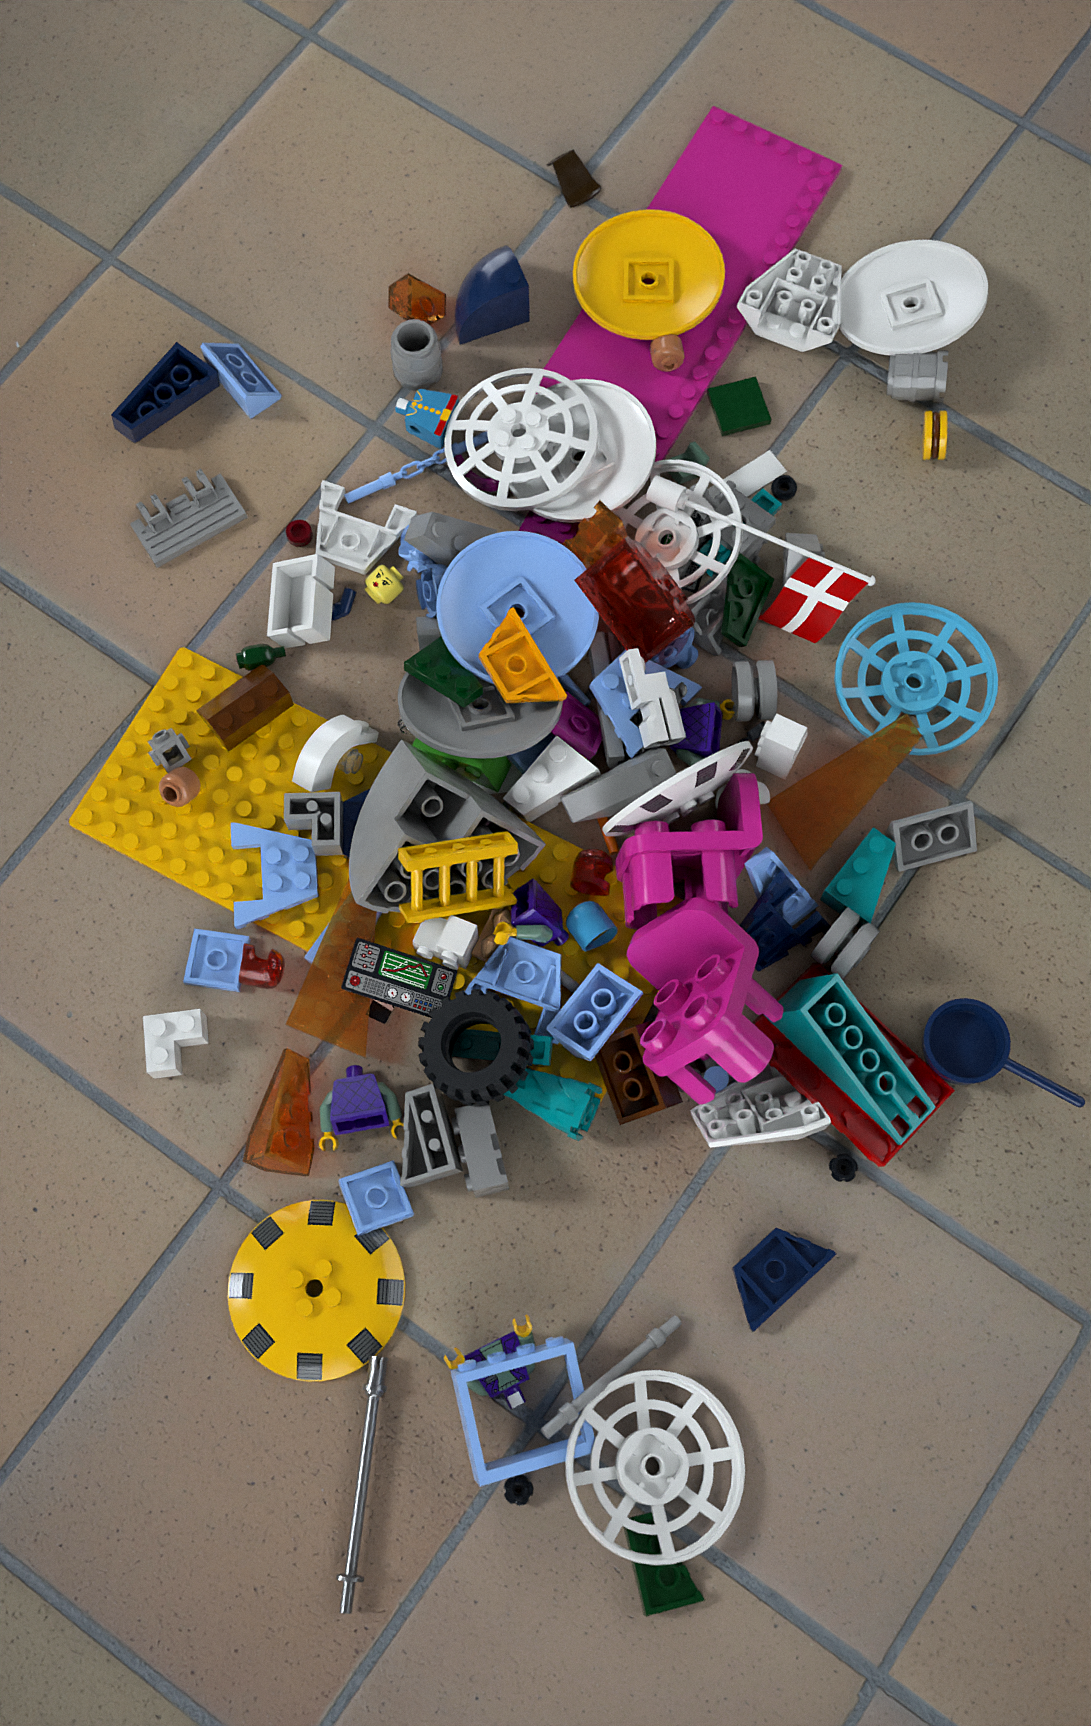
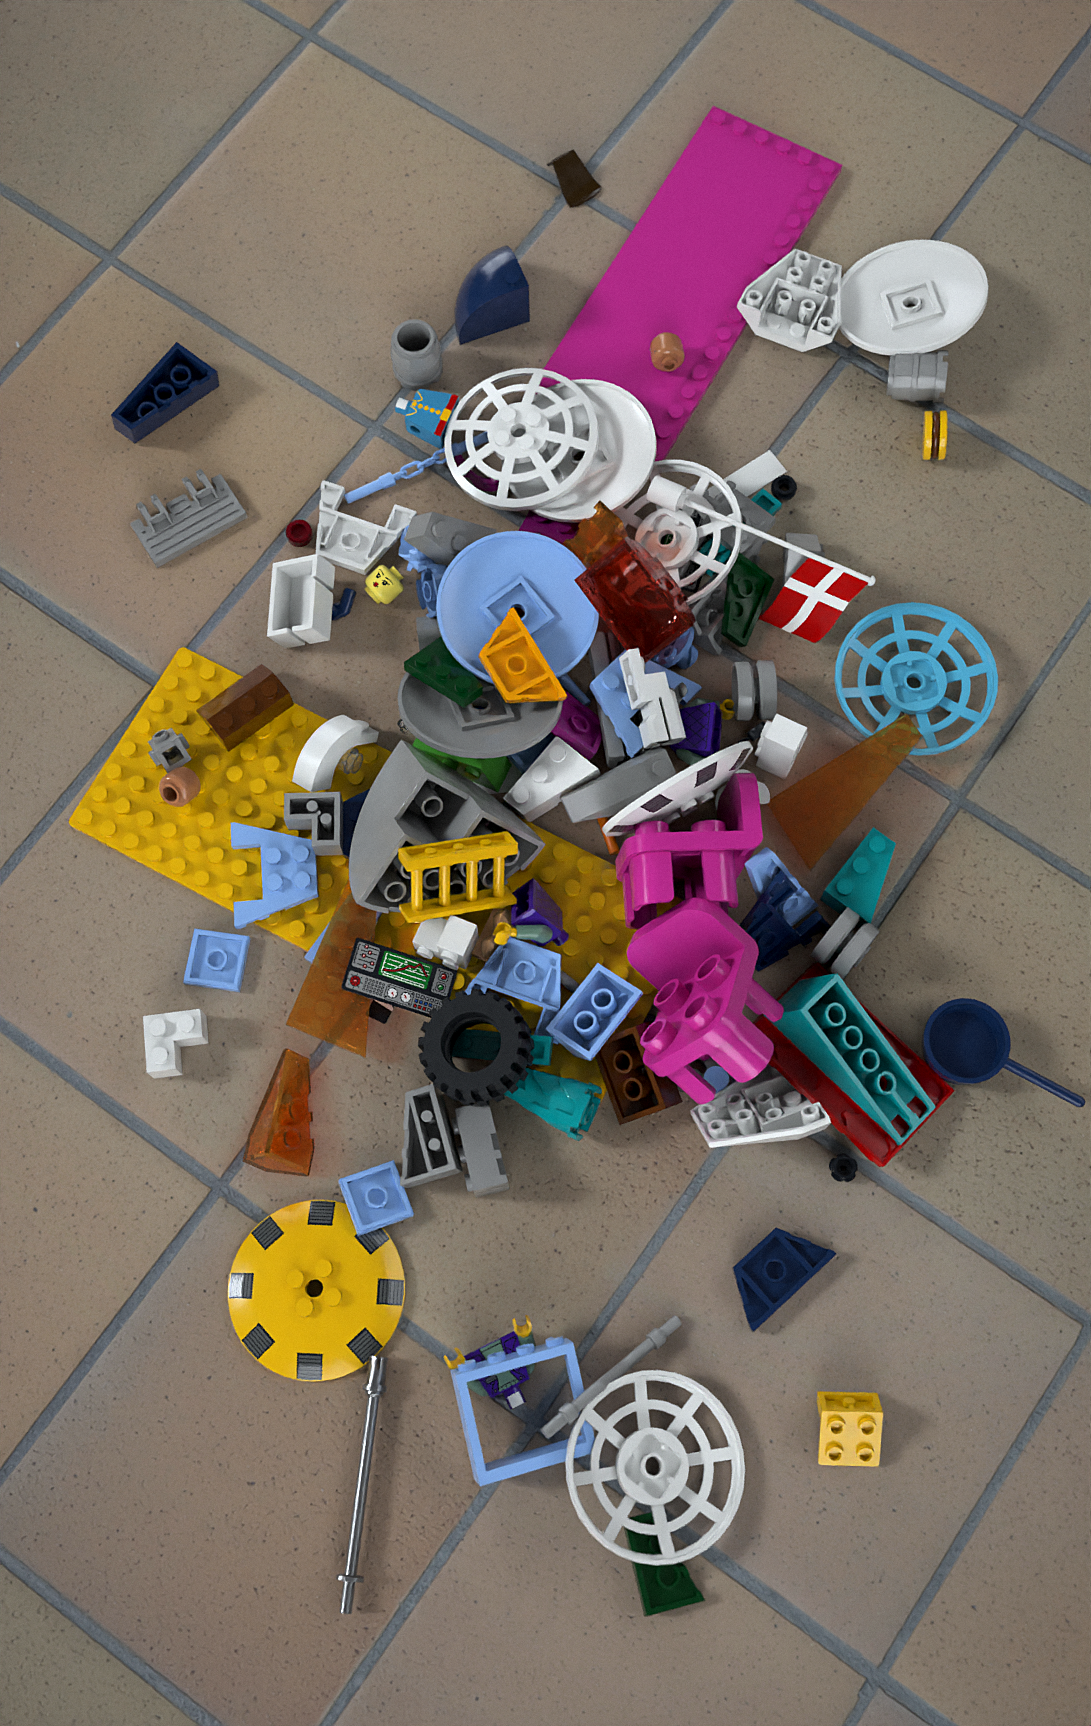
(241, 377): light blue slope -> none
(258, 654): dark green plant -> none
(261, 972): clear red helmet -> none
(357, 1105): dark purple torso -> none
(416, 300): clear orange slope -> none
(526, 1490): black plate -> none
(589, 921): dark azure helmet -> none
(590, 871): clear red helmet -> none
(654, 247): yellow dish -> none
(693, 454): sand green bracket -> none
(739, 406): dark green tile -> none
(849, 1428): none -> yellow bracket
(933, 836): light grey slope -> none

